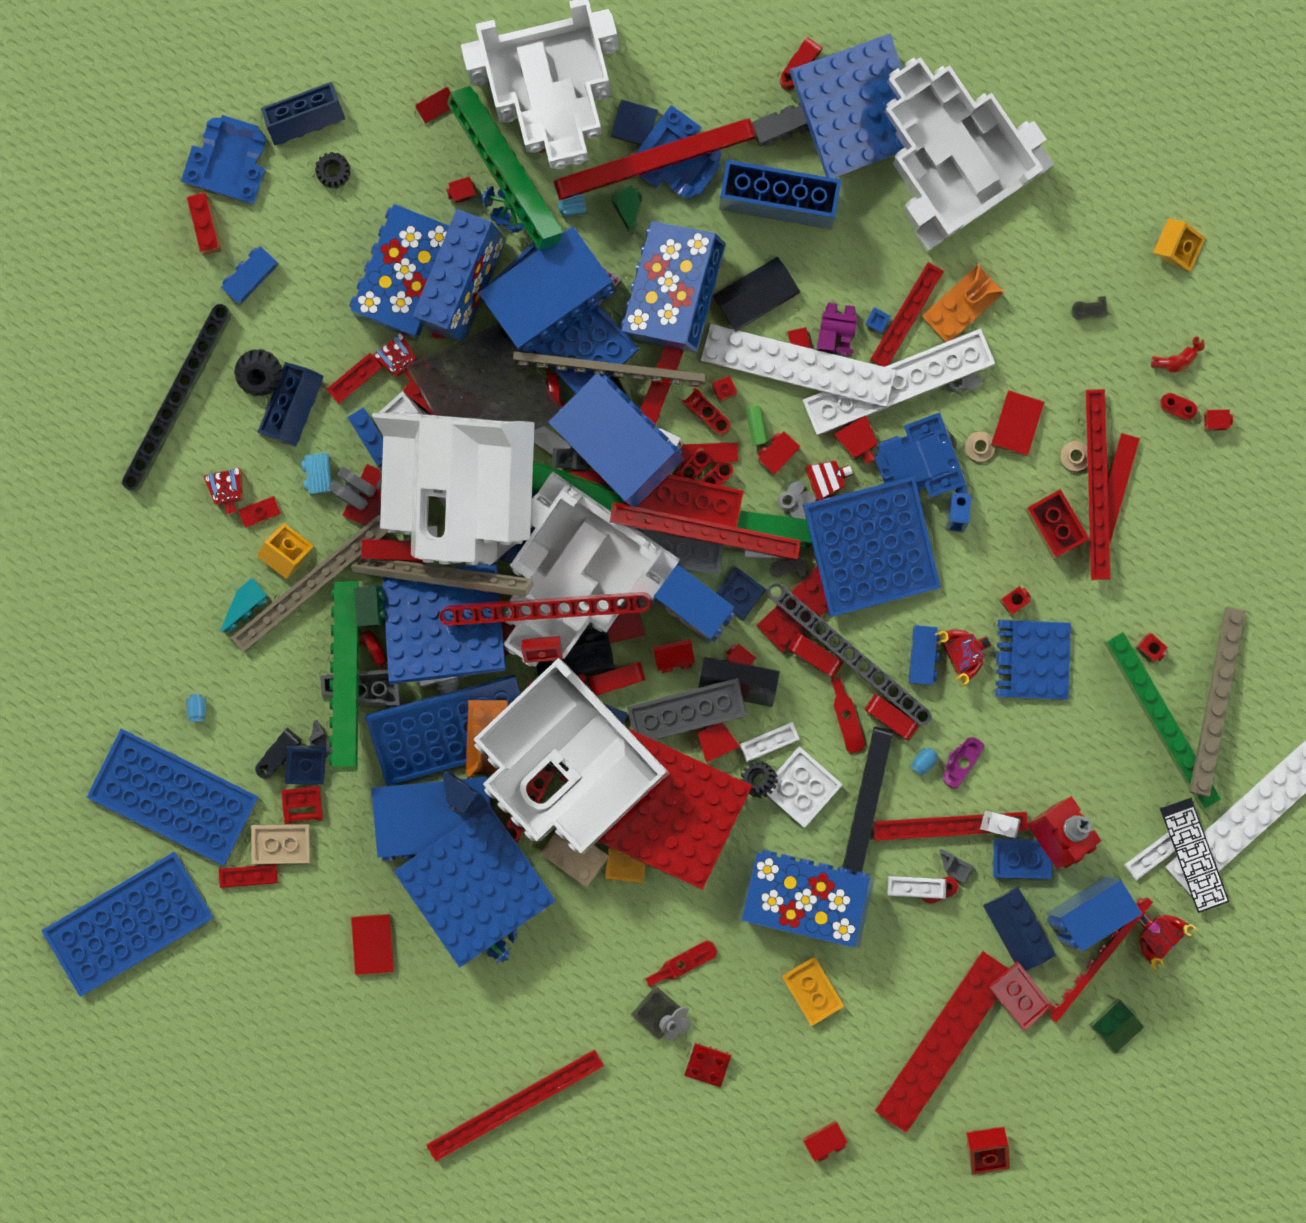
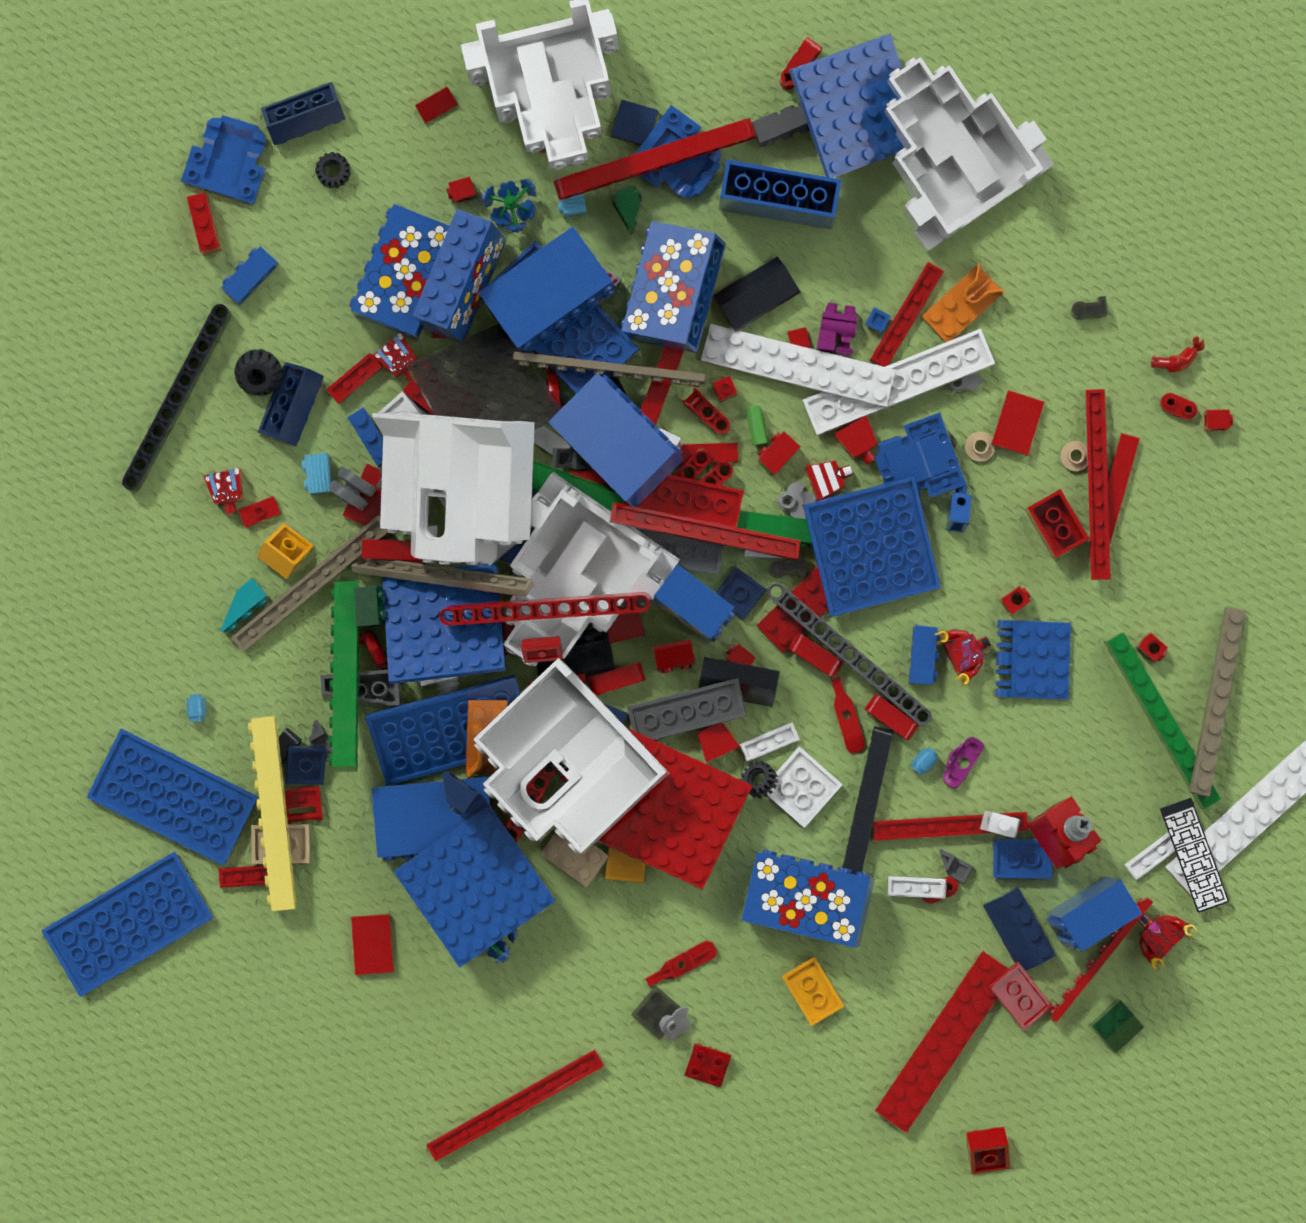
(273, 813): none -> light yellow brick
(505, 167): green brick -> none
(825, 1141): red brick -> none
(1179, 244): light orange slope -> none

